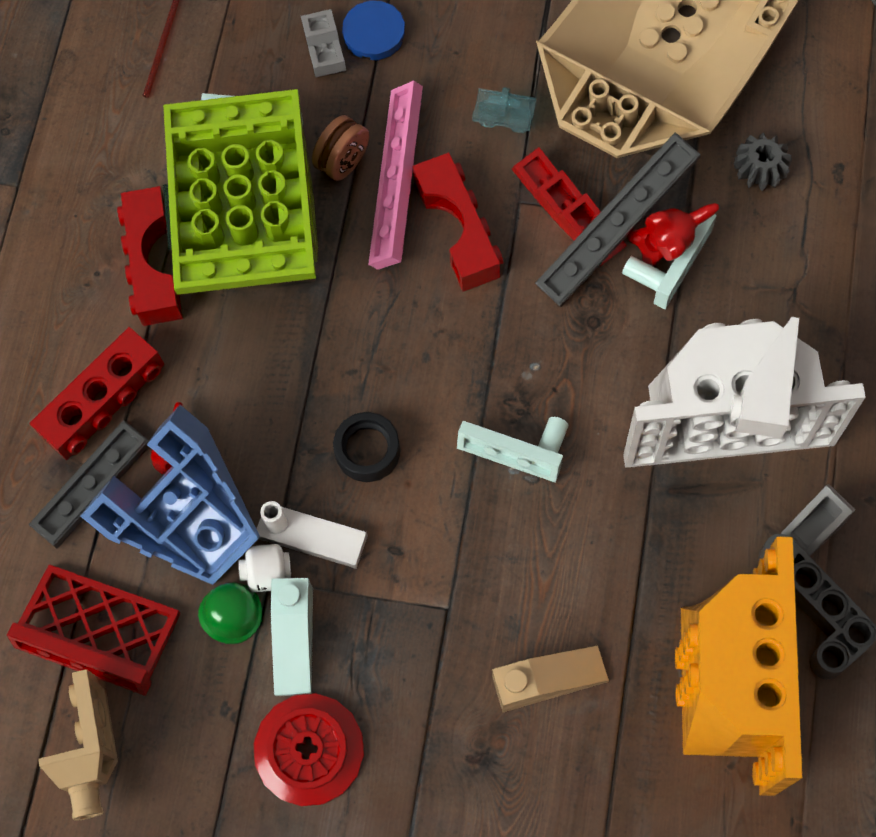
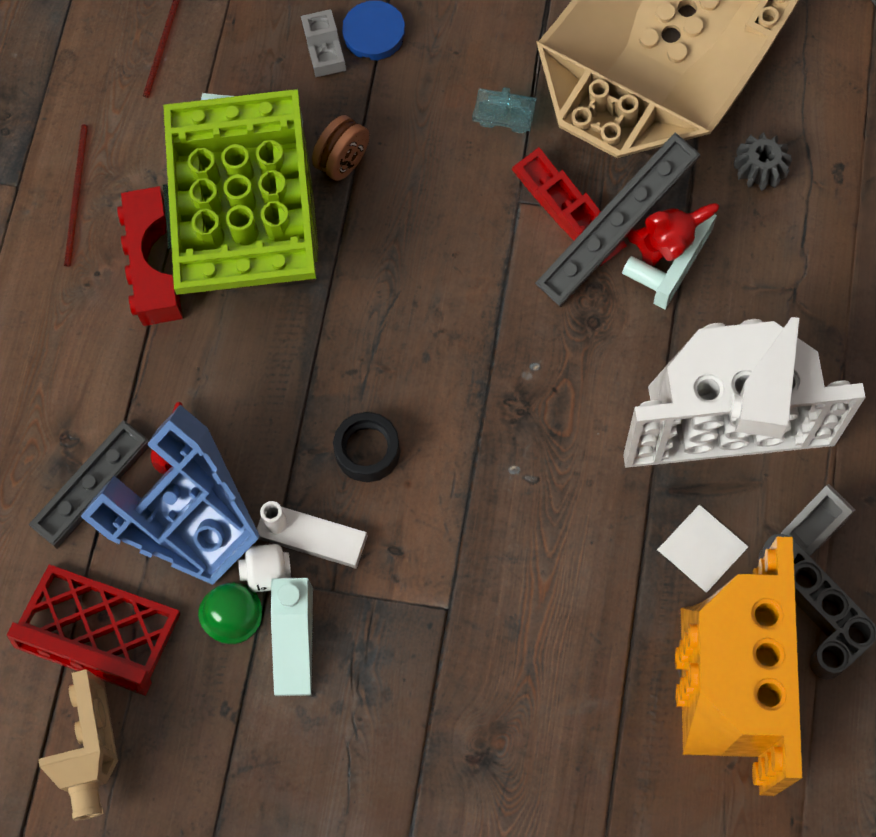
(75, 198): none -> clear red piece
(79, 395): red brick -> none
(325, 772): red piece -> none
(395, 176): bright pink plate -> none
(442, 188): red arch -> none
(536, 460): light aqua piece -> none
(548, 677): tan slope -> none
(702, 548): none -> white sticker

